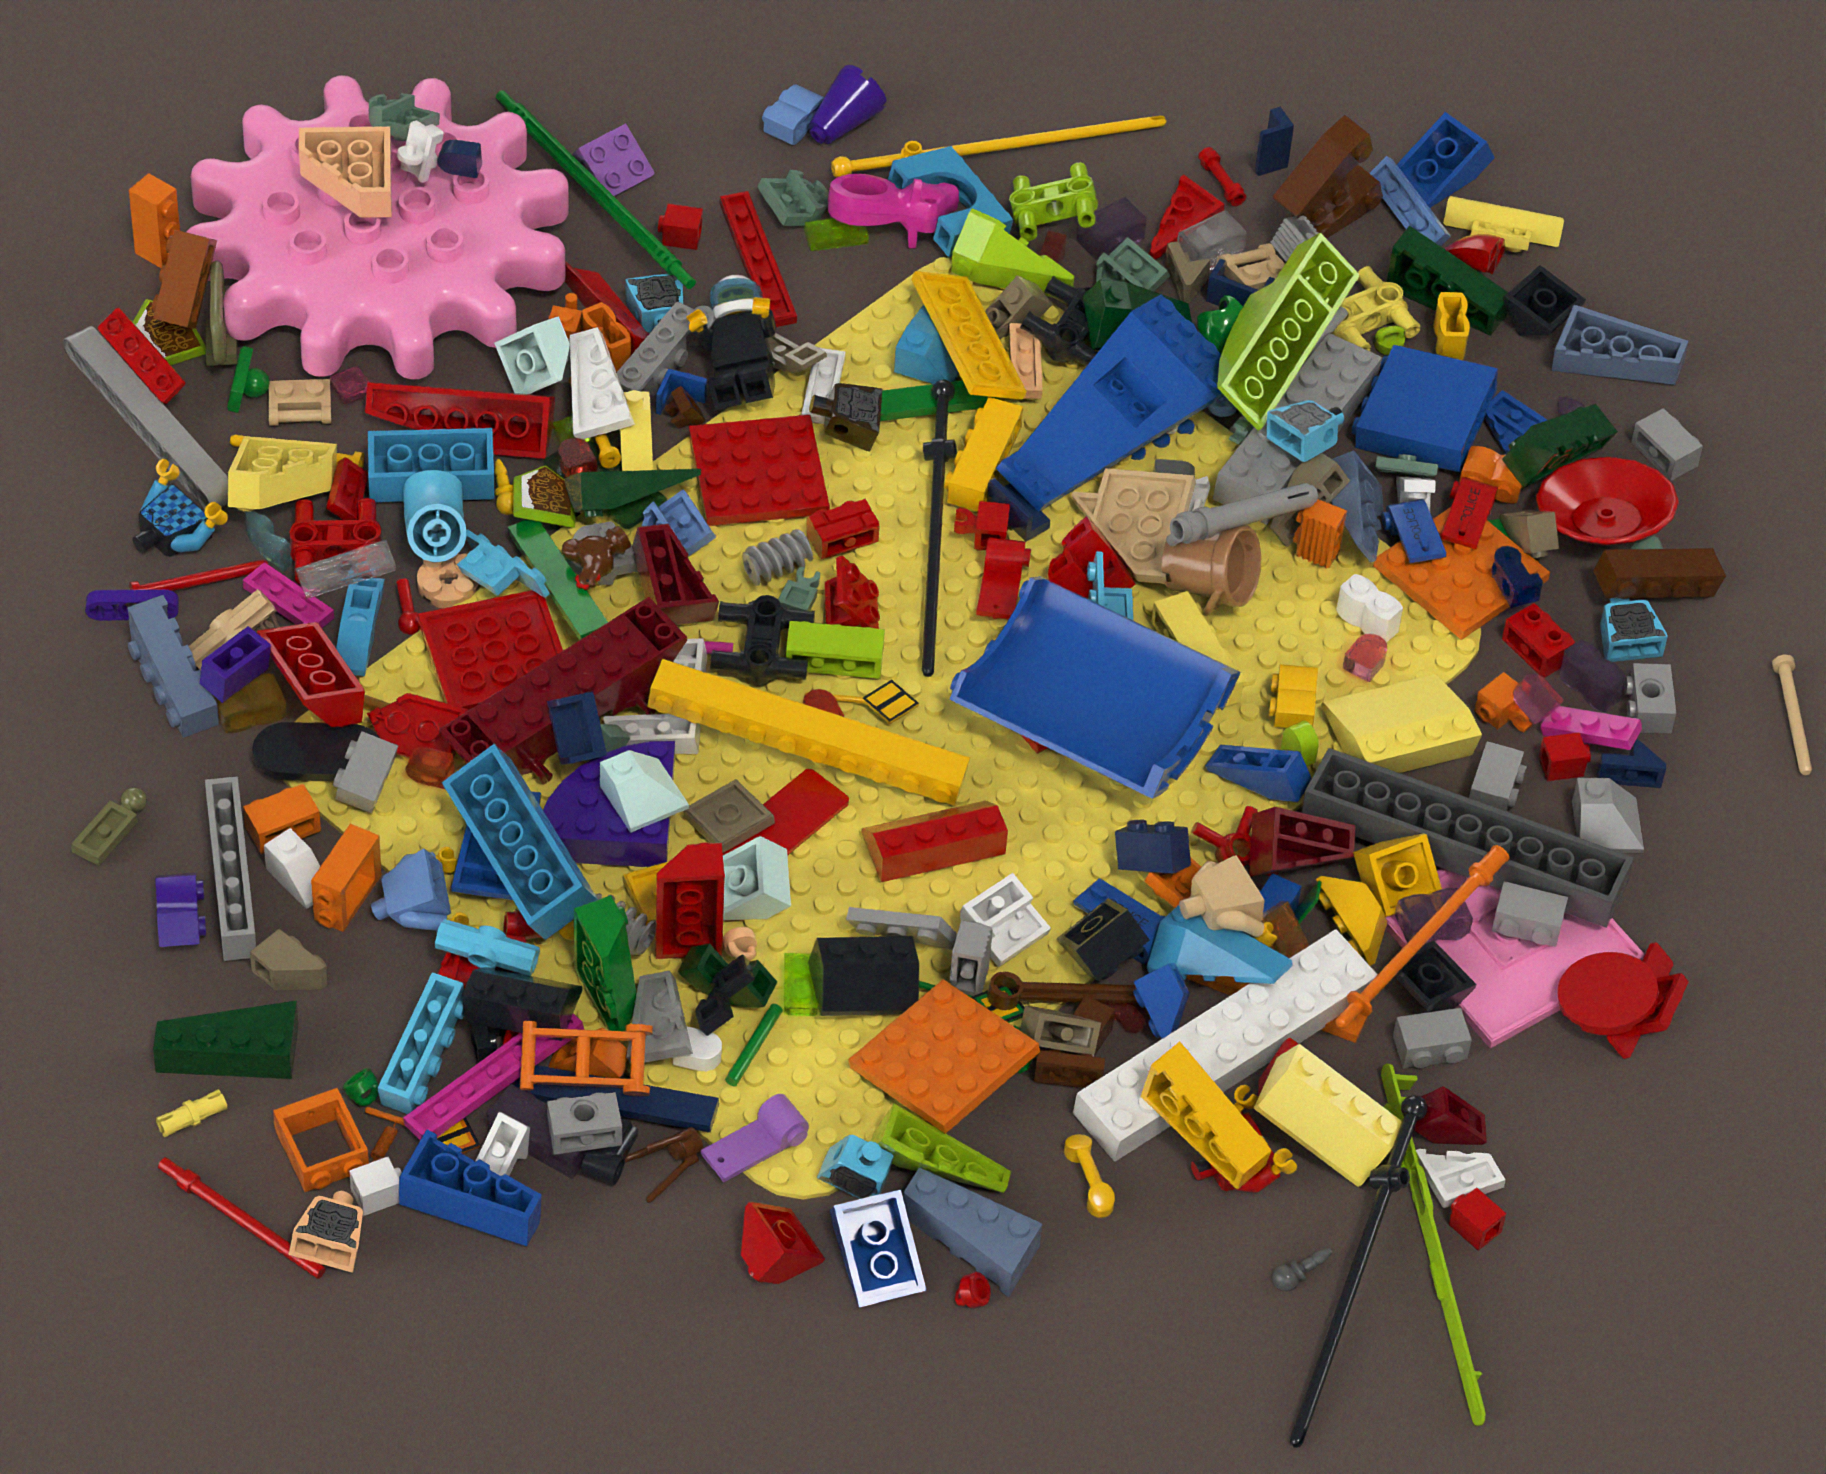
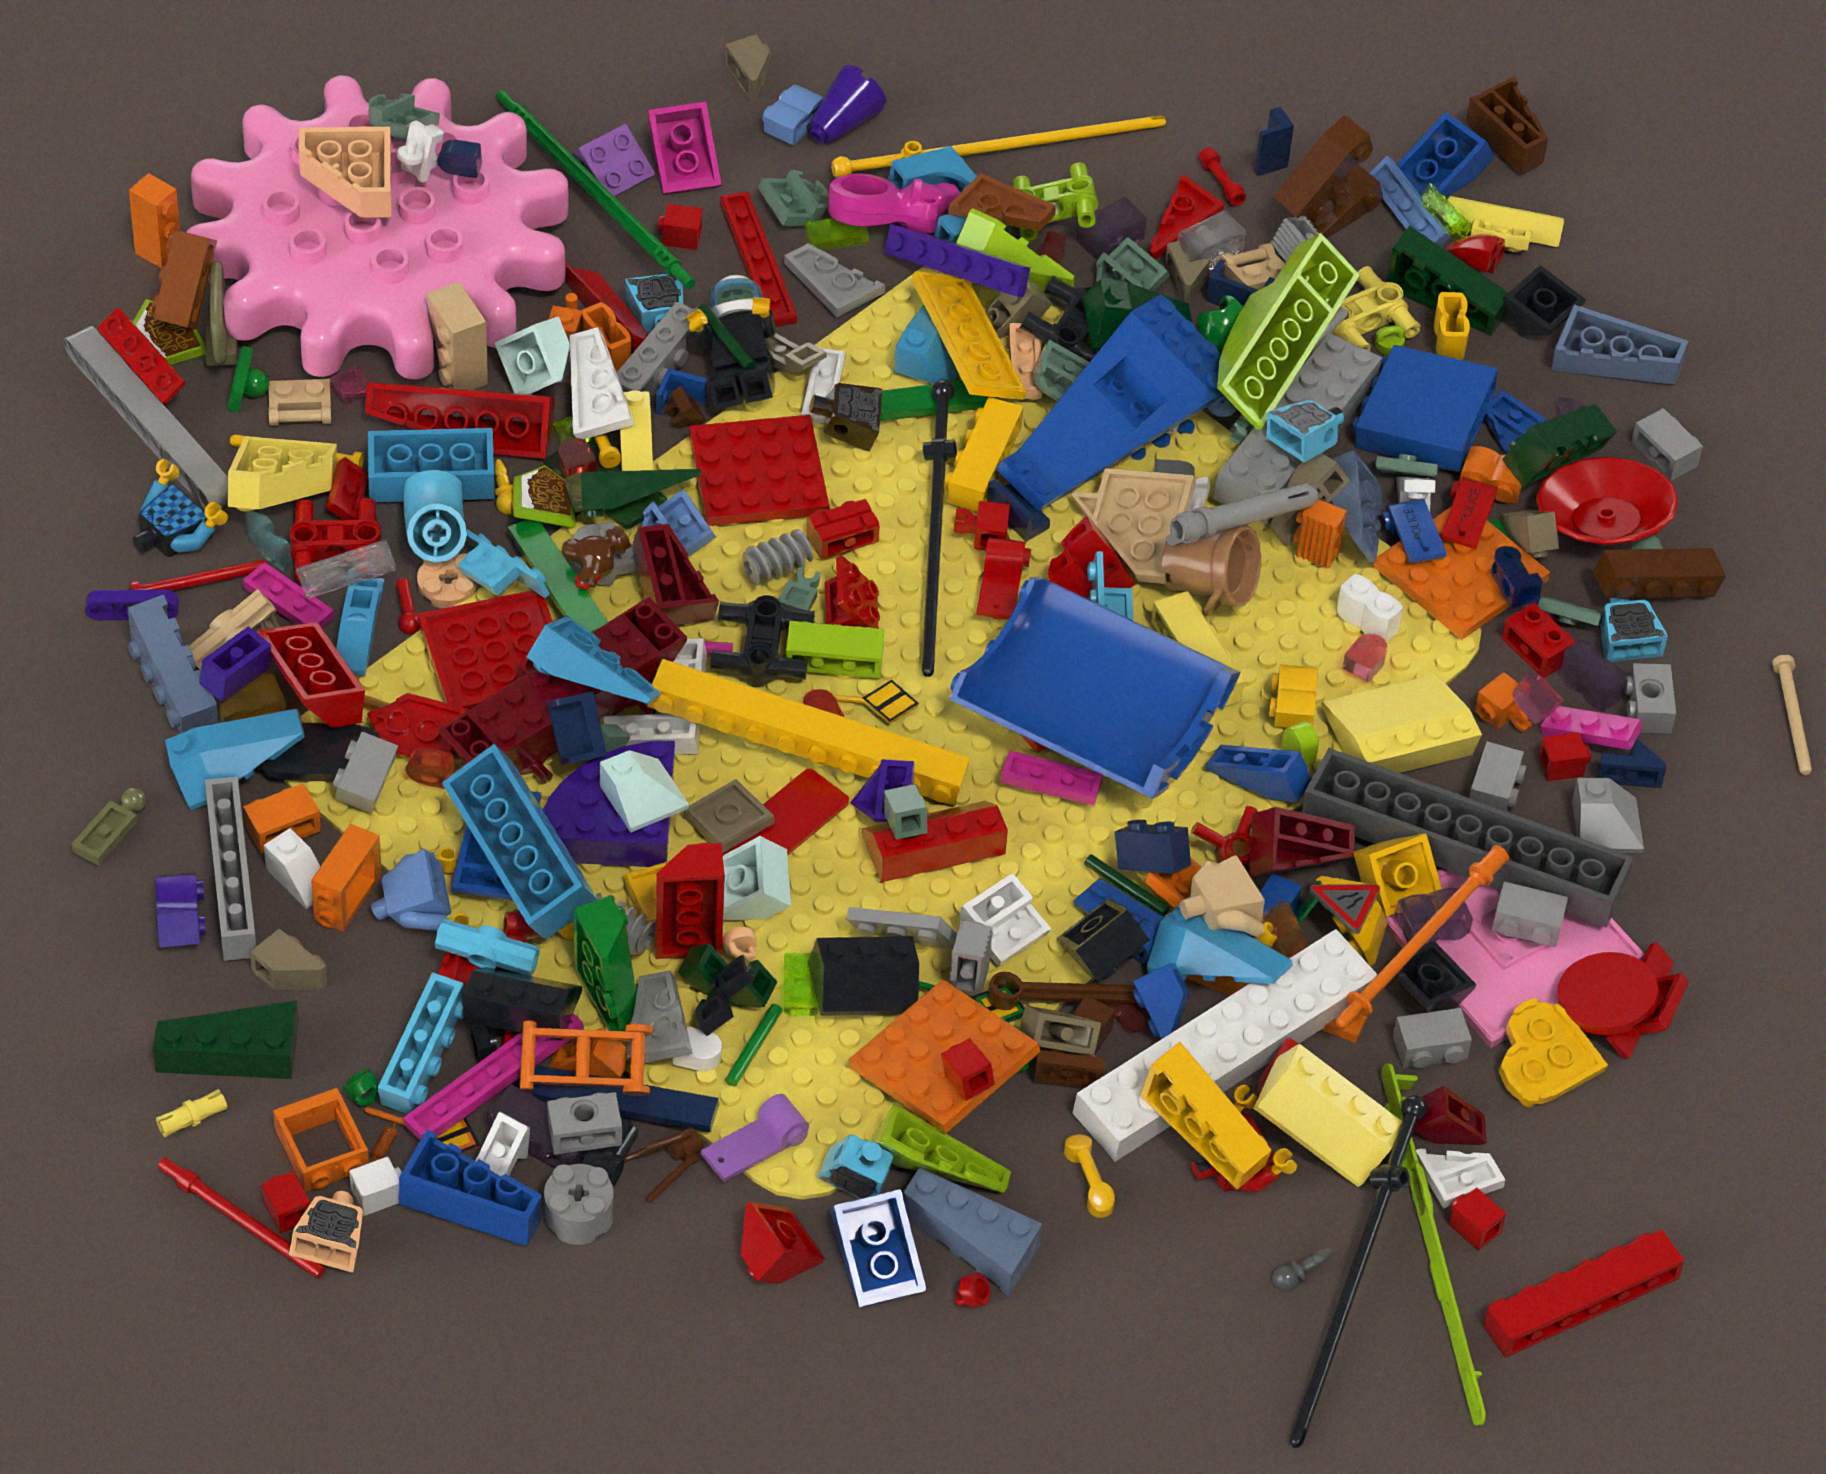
(229, 750): none -> dark azure wedge
(285, 1200): none -> red brick
(458, 337): none -> tan wedge
(574, 654): none -> dark azure wedge
(578, 1203): none -> light grey brick
(683, 148): none -> dark pink slope
(727, 338): none -> dark green bar
(748, 64): none -> dark tan slope
(831, 282): none -> light grey wing
(887, 776): none -> dark purple slope
(905, 811): none -> sand green brick
(957, 260): none -> dark purple plate
(967, 1069): none -> red brick
(1002, 203): none -> dark orange wing
(1051, 778): none -> dark pink plate
(1057, 370): none -> sand green slope
(1127, 885): none -> dark green bar
(1347, 902): none -> piece
(1437, 203): none -> clear neon green plate
(1508, 125): none -> reddish brown wedge
(1546, 1054): none -> yellow plate
(1570, 612): none -> sand green plate
(1583, 1292): none -> red brick

